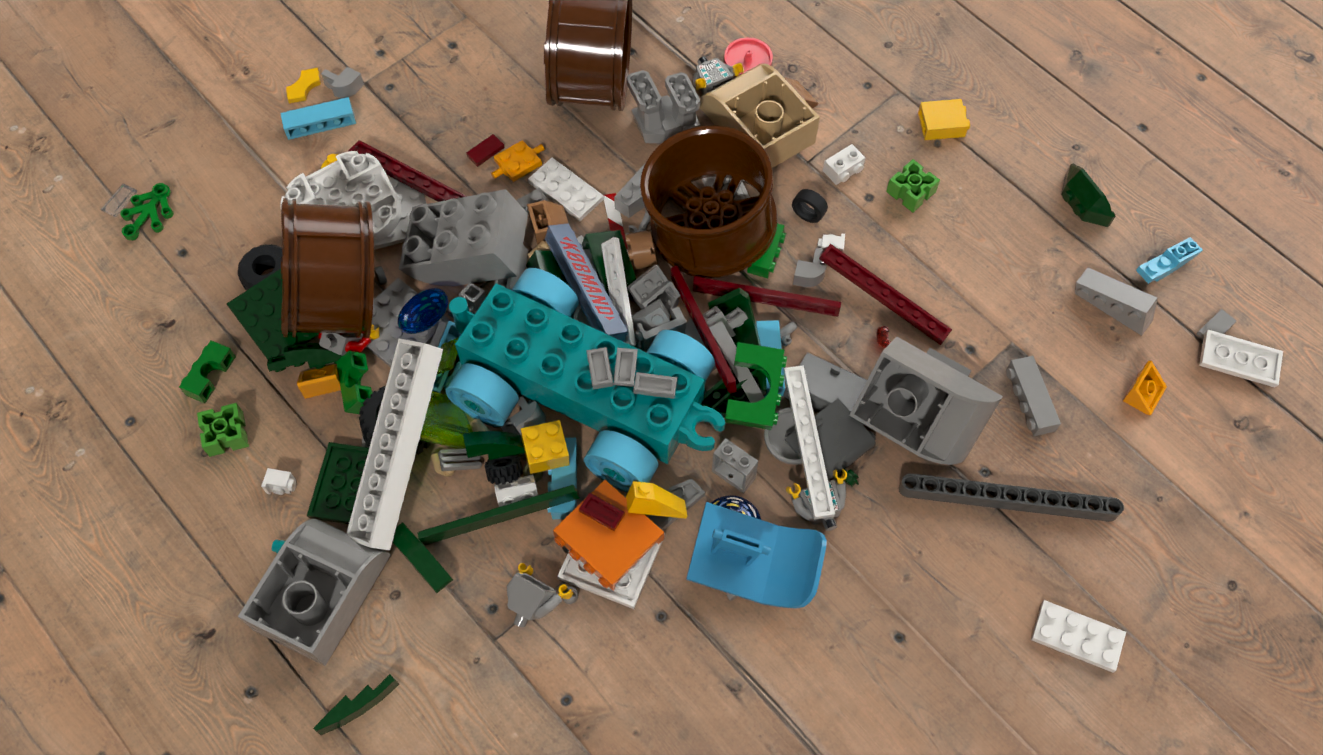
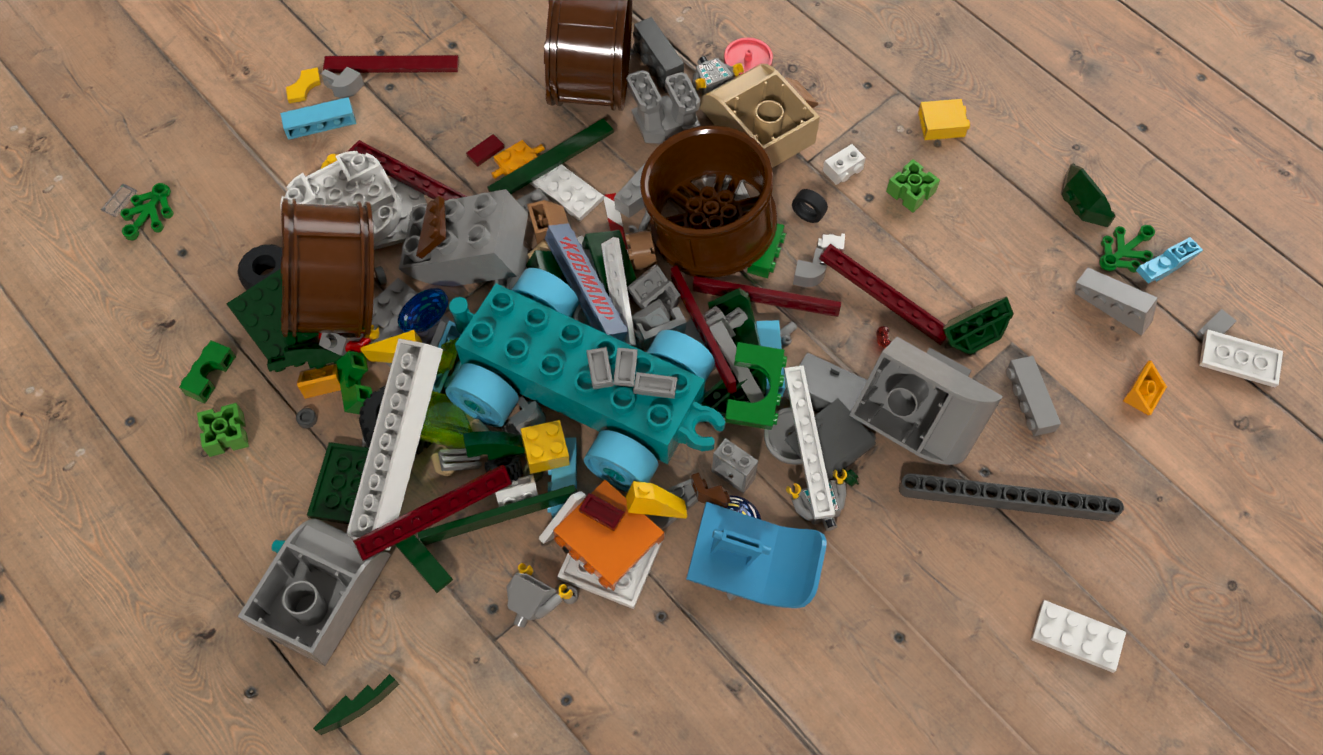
(278, 482): white brick -> none
(306, 418): none -> dark grey tile
(385, 349): none -> yellow slope
(392, 64): none -> dark red tile
(431, 512): none -> dark red tile
(433, 227): none -> reddish brown wing
(474, 297): light grey brick -> none
(553, 157): none -> dark green tile
(573, 501): none -> white tile
(656, 51): none -> dark grey brick
(713, 495): none -> reddish brown slope
(979, 326): none -> dark green wedge
(1125, 250): none -> green plant

